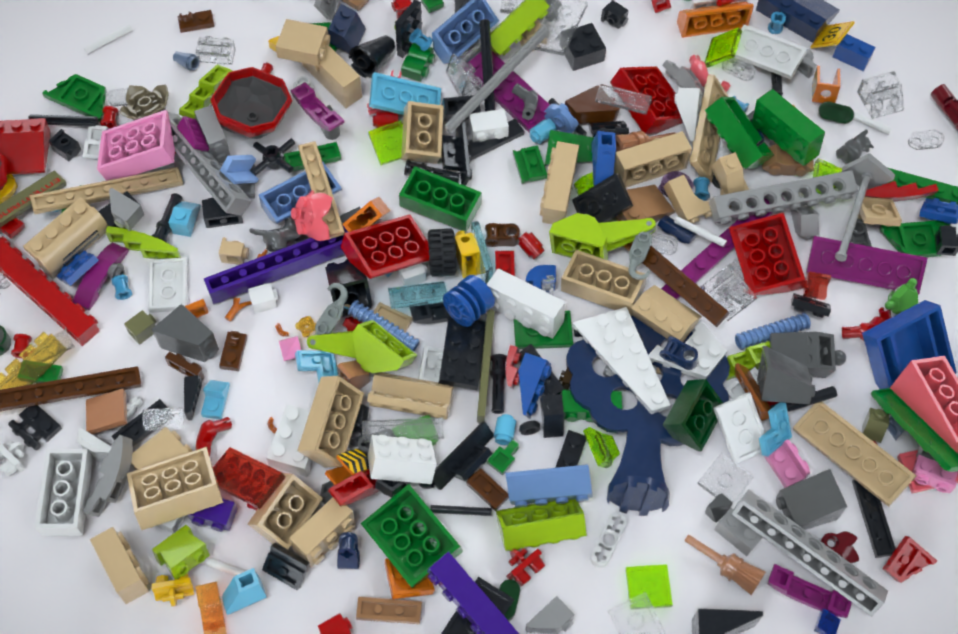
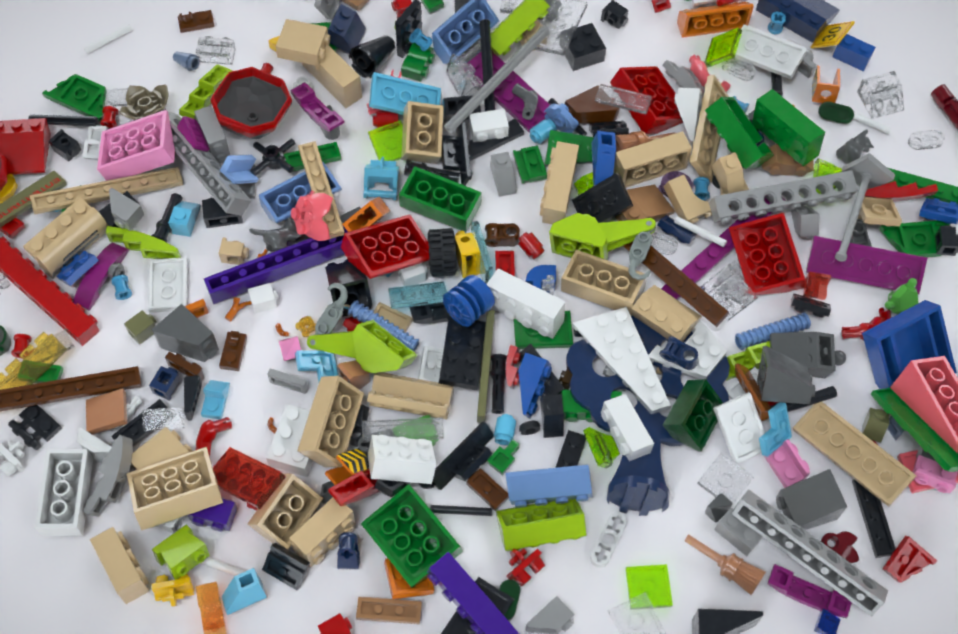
(163, 376): none -> dark blue brick
(287, 381): none -> light grey tile
(382, 172): none -> medium azure piece
(503, 174): none -> light grey slope
(627, 427): none -> white brick

